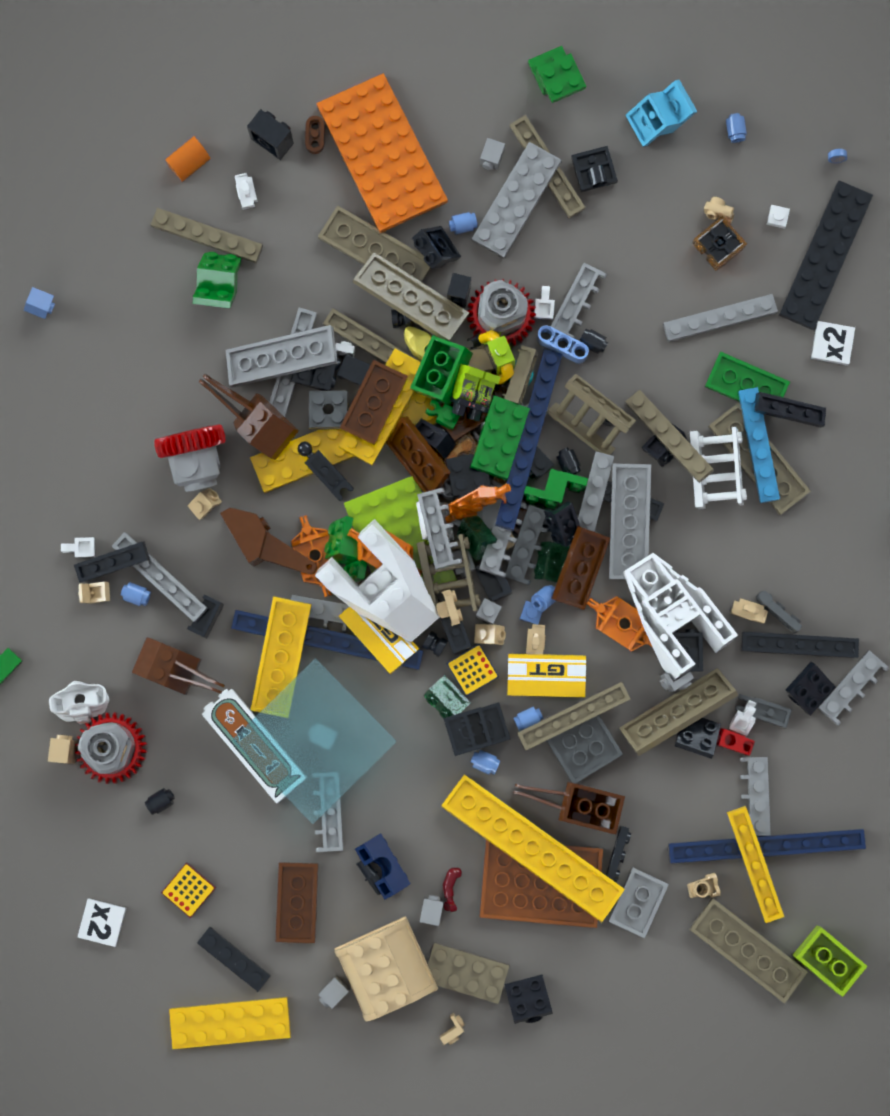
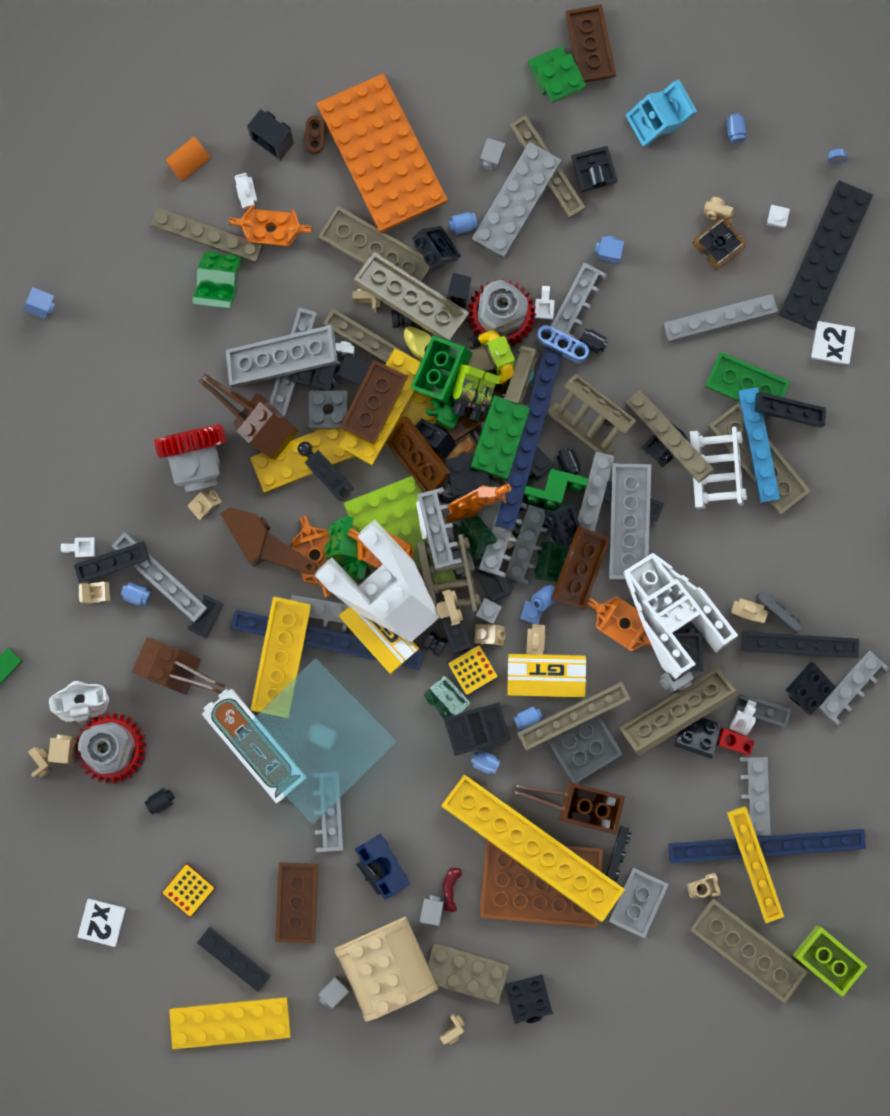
(40, 757): none -> tan bracket
(257, 220): none -> orange plate
(363, 296): none -> tan bracket
(590, 43): none -> reddish brown plate
(609, 249): none -> medium blue brick

